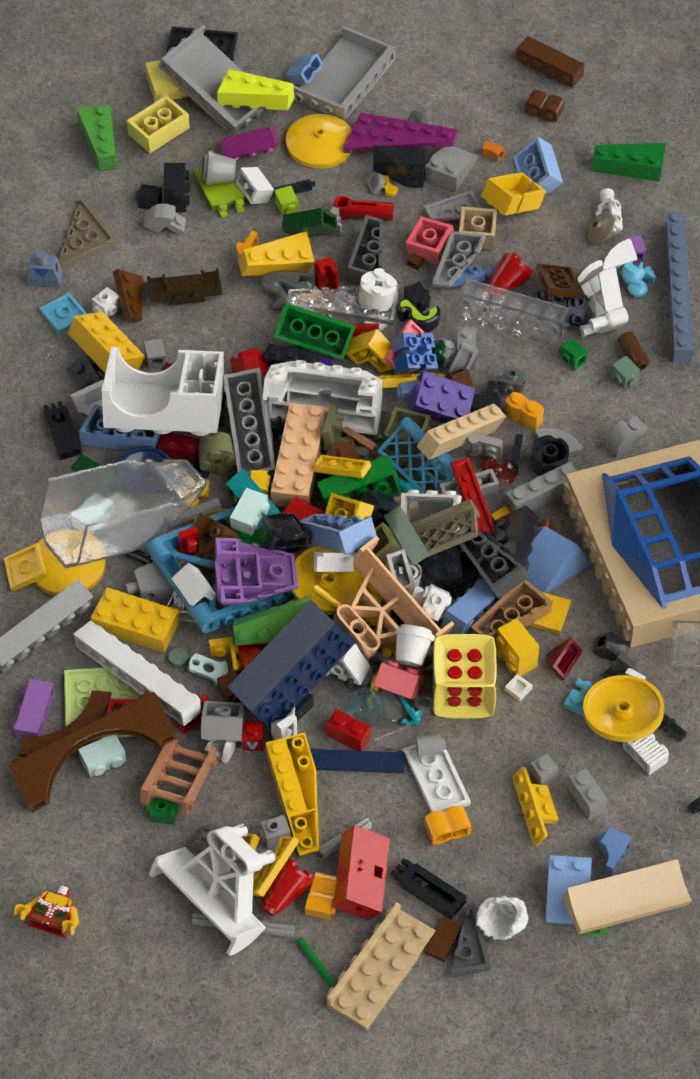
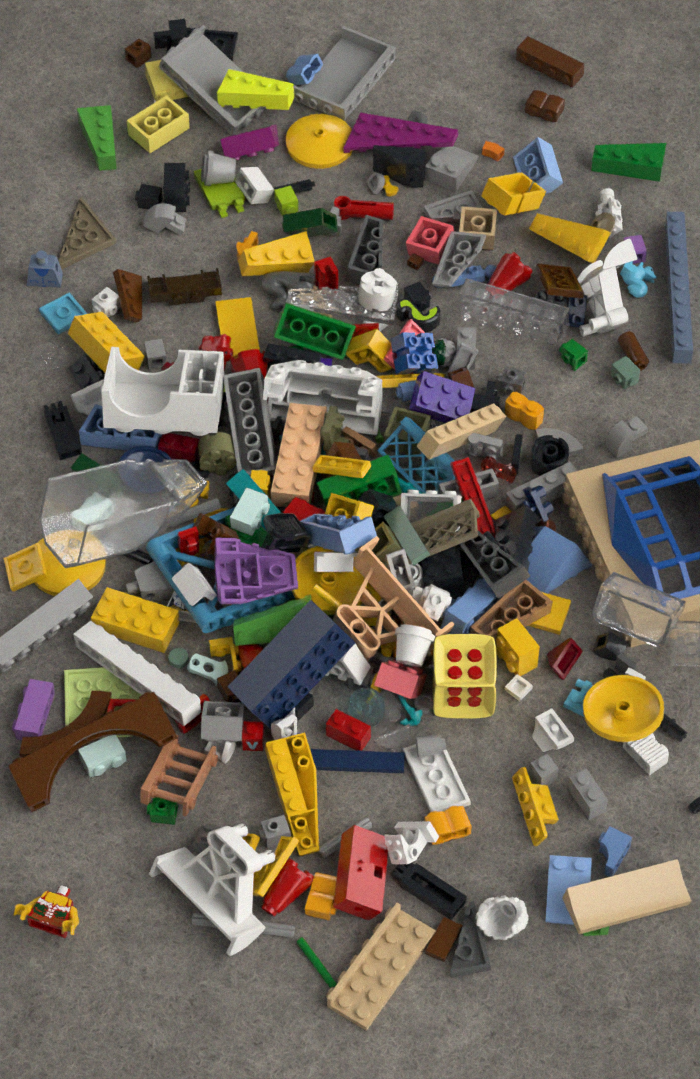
(138, 53): none -> reddish brown brick
(171, 37): none -> black brick
(219, 344): none -> red animal
(238, 322): none -> yellow tile
(407, 846): none -> white tile
(533, 501): none -> dark blue hips
(551, 732): none -> white slope
(575, 237): none -> yellow wedge
(637, 609): none -> clear windscreen

